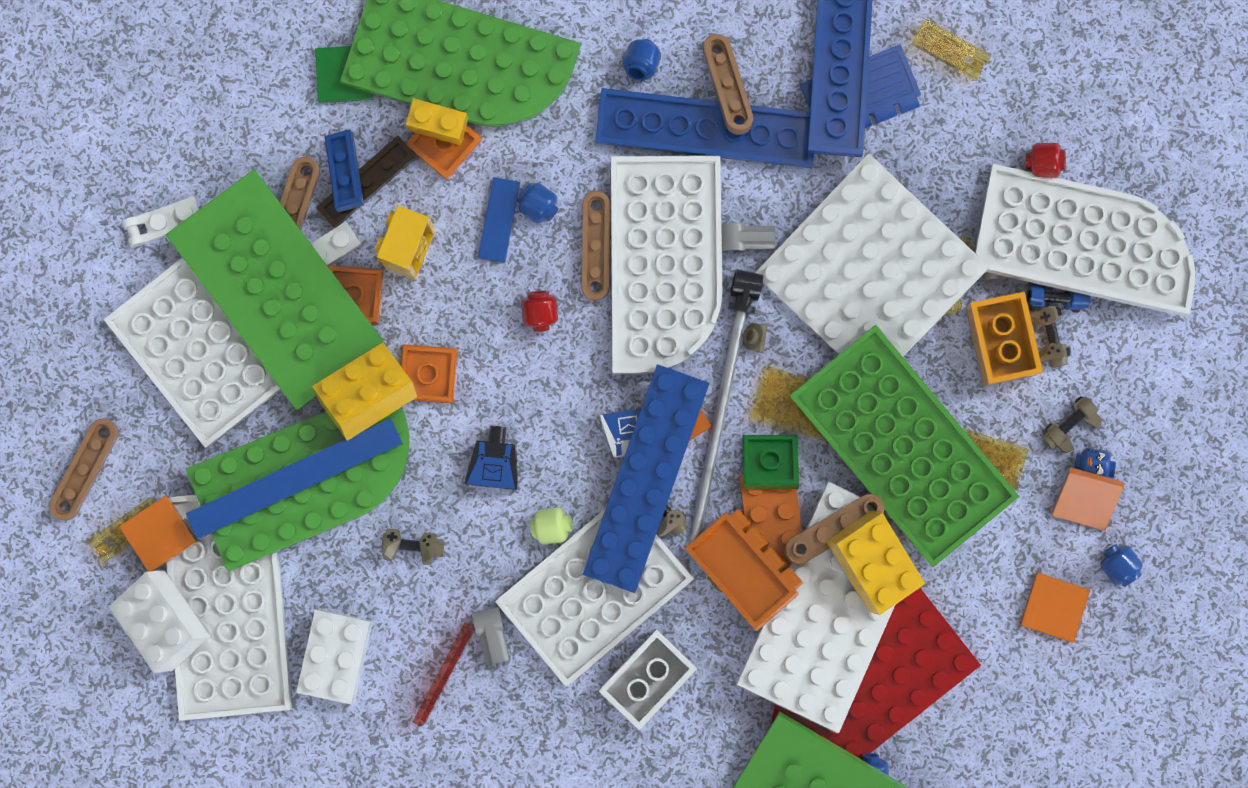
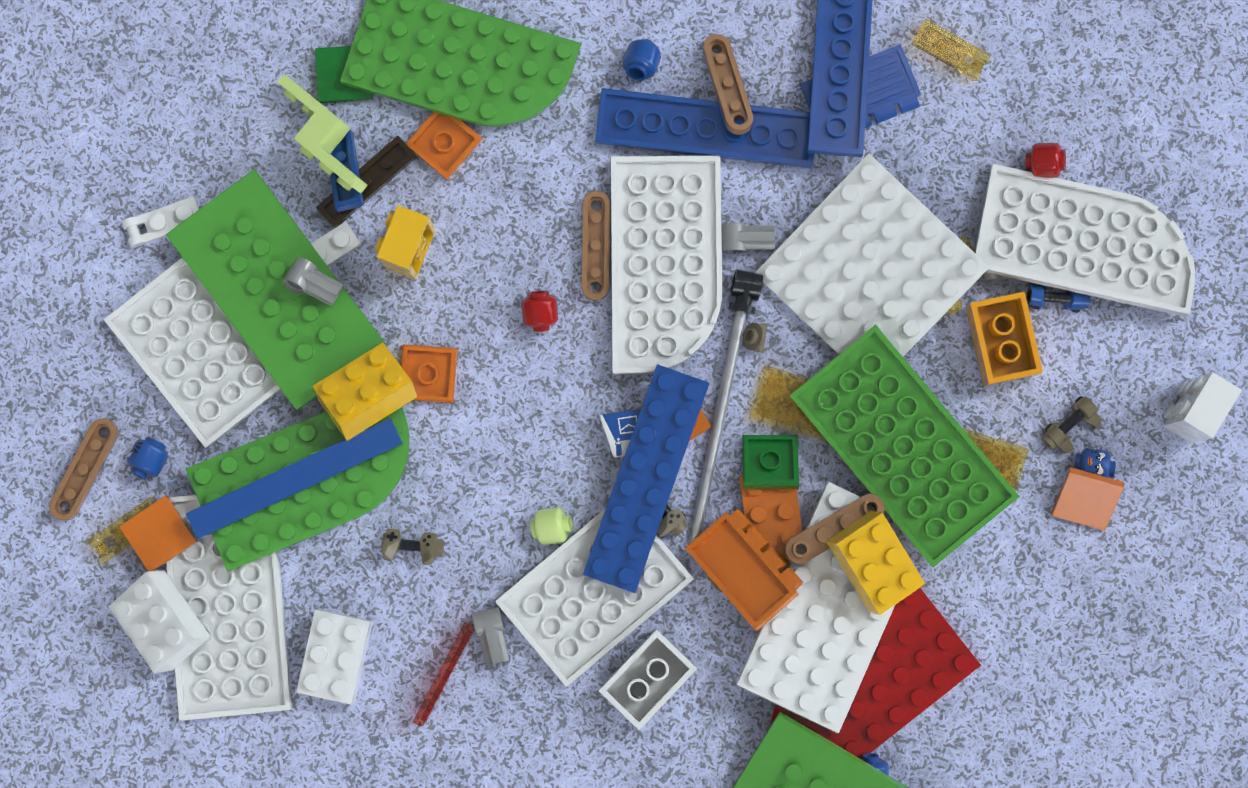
(147, 458): none -> blue head
(300, 189): medium nougat plate -> none
(306, 278): none -> light grey piece
(321, 135): none -> yellowish green bracket
(364, 287): orange tile -> none
(437, 121): yellow brick -> none
(494, 462): torso -> none
(499, 220): blue tile -> none
(537, 203): blue head -> none
(1055, 352): dark tan piece -> none
(1055, 607): orange tile -> none
(1121, 565): blue head -> none
(1201, 407): none -> white brick

